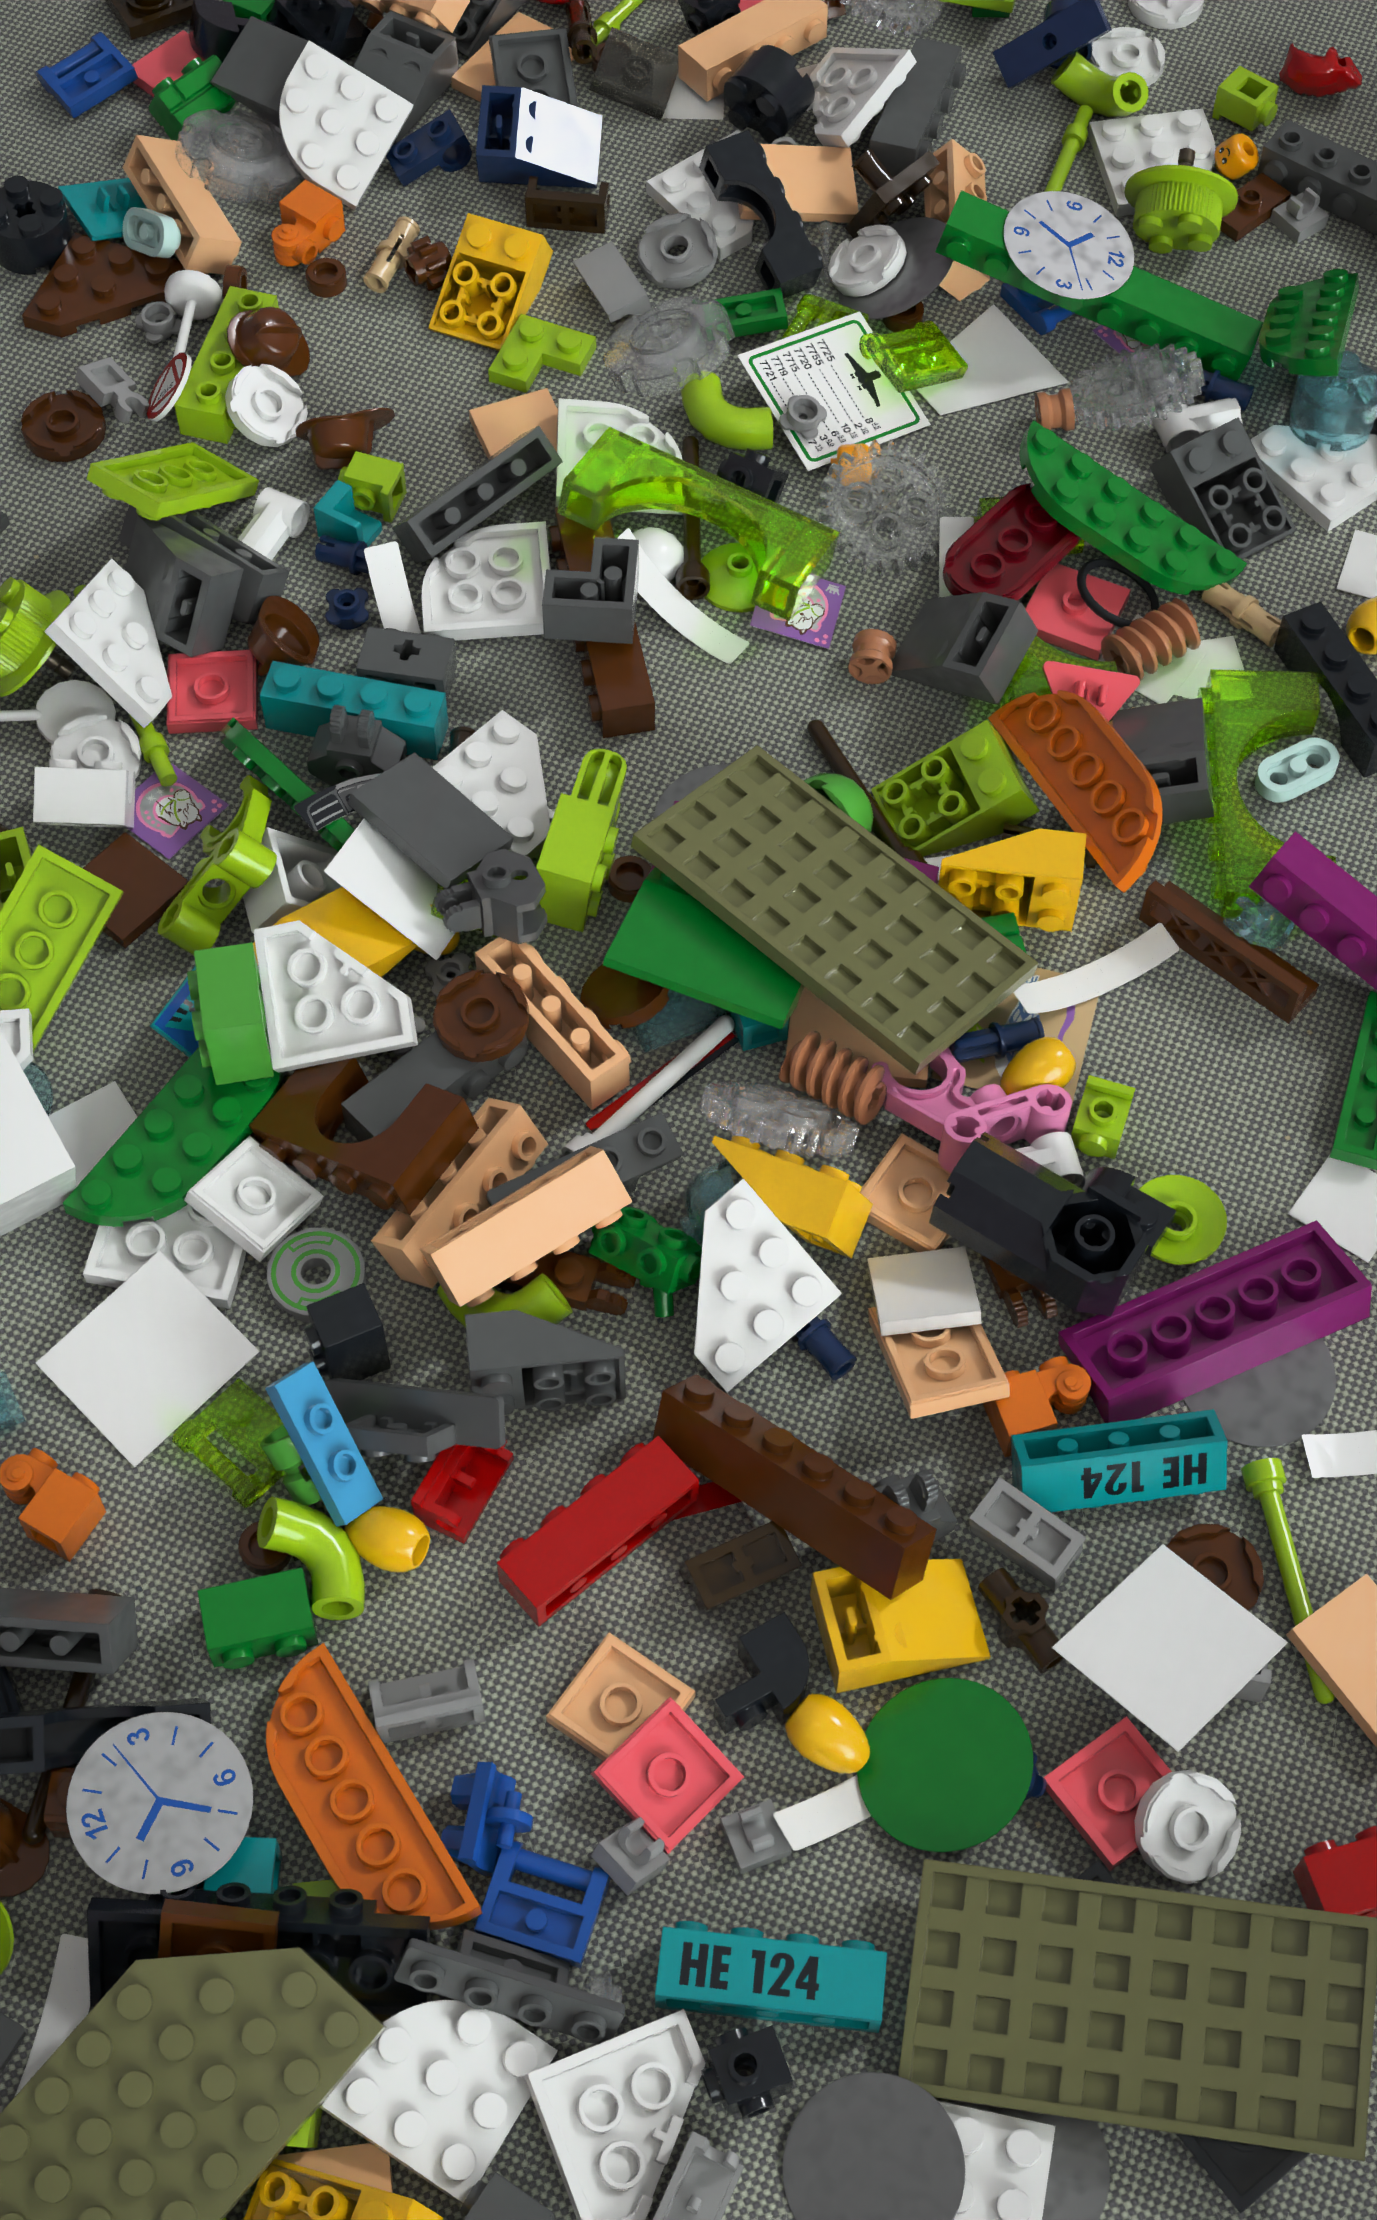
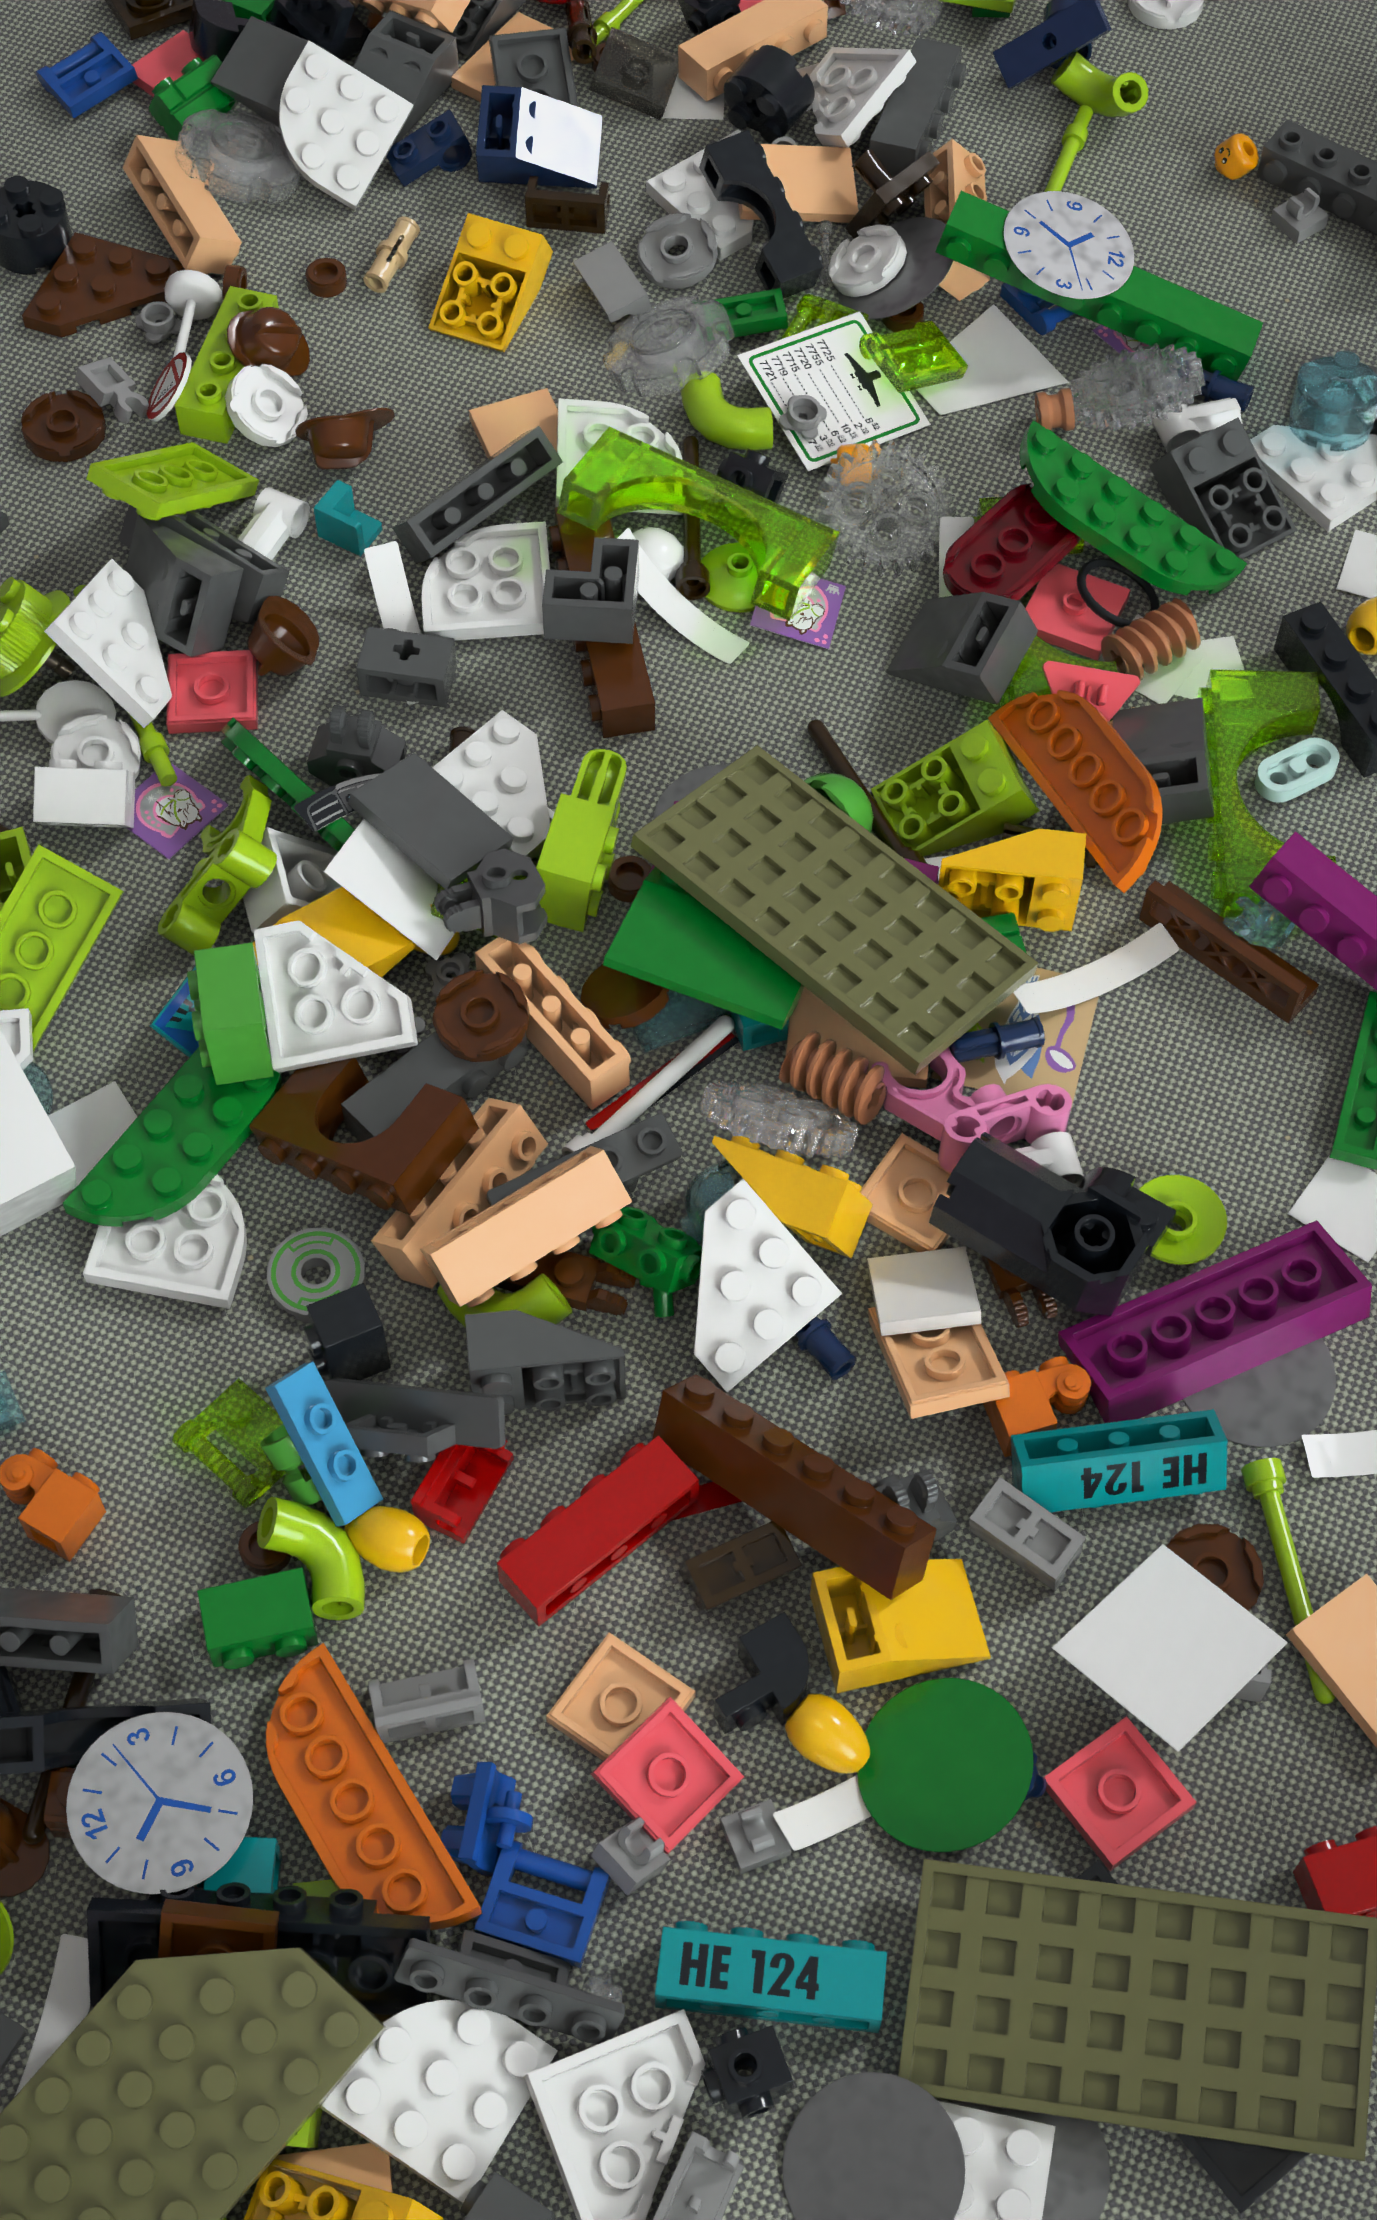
(102, 206): teal piece -> none
(146, 883): reddish brown tile -> none
(147, 1358): white sticker -> none
(151, 232): light aqua plate -> none
(254, 1198): white tile -> none
(302, 699): teal brick -> none
(308, 225): orange brick -> none
(342, 554): dark blue axle -> none
(347, 608): dark blue plate -> none
(375, 484): lime brick -> none
(427, 263): reddish brown gear -> none
(539, 344): lime plate -> none
(872, 656): nougat wheel -> none
(1009, 1600): dark brown axle -> none
(1039, 1063): yellow animal -> none
(1101, 1117): lime brick -> none
(1129, 51): white tile -> none
(1144, 142): white plate -> none
(1179, 205): lime piece -> none
(1187, 1826): white tile -> none
(1243, 612): tan pin -> none
(1246, 99): lime brick -> none
(1254, 206): reddish brown plate -> none
(1310, 324): green plate -> none
(1319, 74): red hair -> none

